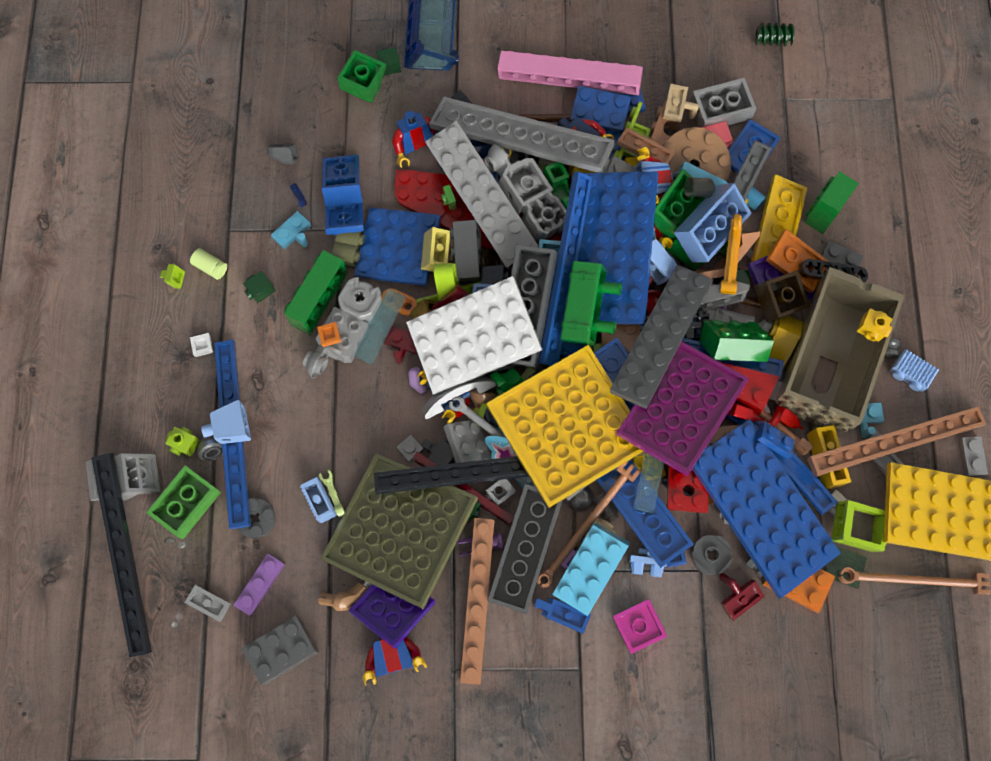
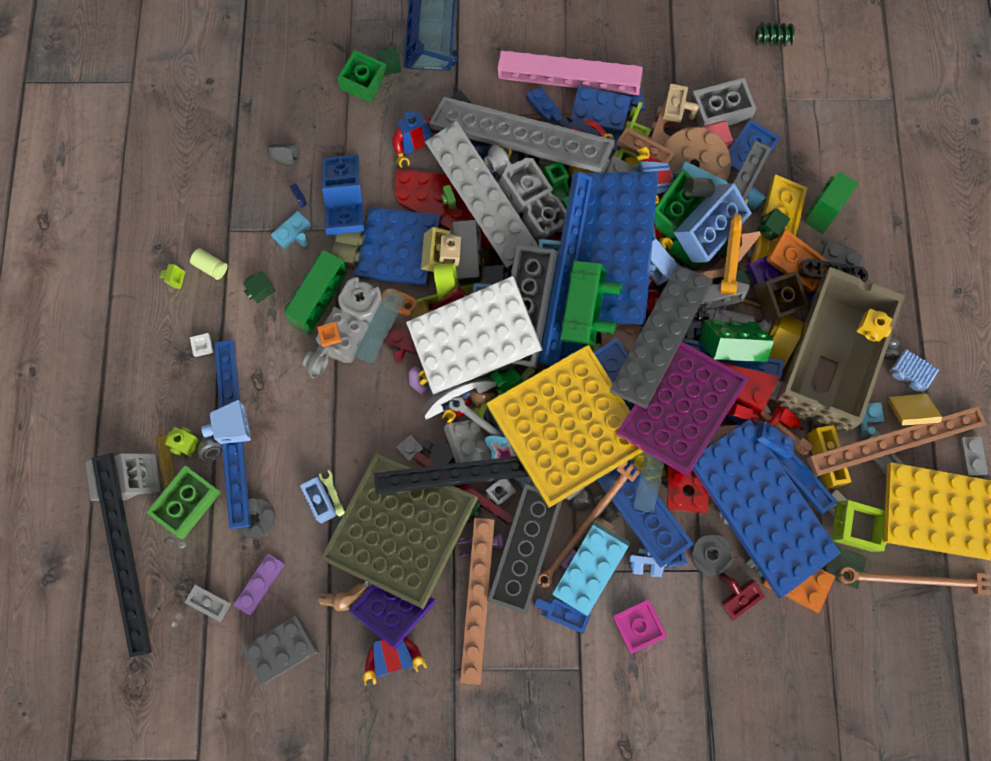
(165, 460): none -> clear yellow axle
(450, 249): none -> tan brick
(544, 105): none -> blue hinge
(773, 224): none -> dark green brick
(914, 409): none -> yellow tile

